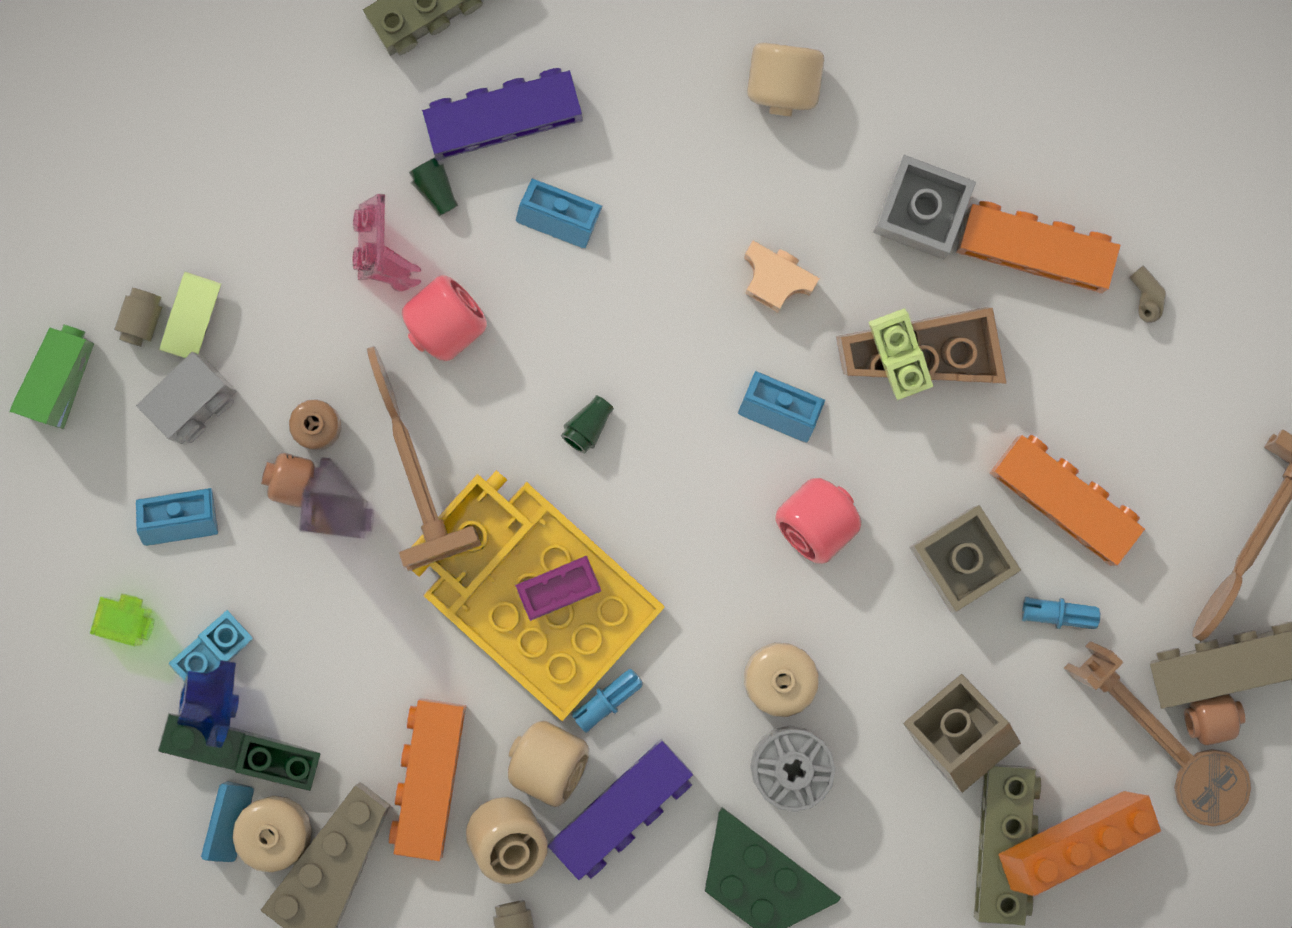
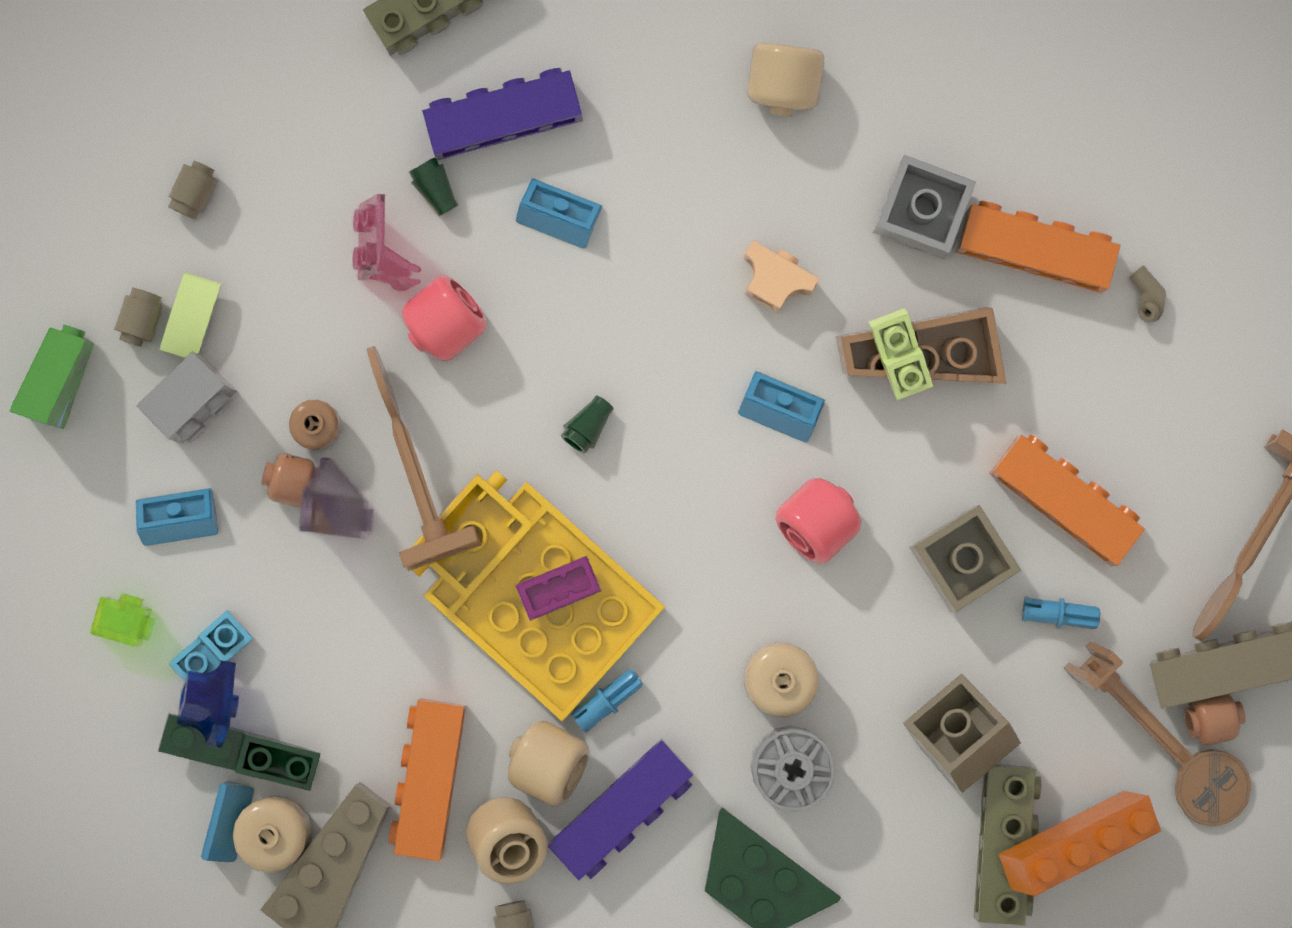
(192, 189): none -> dark tan brick

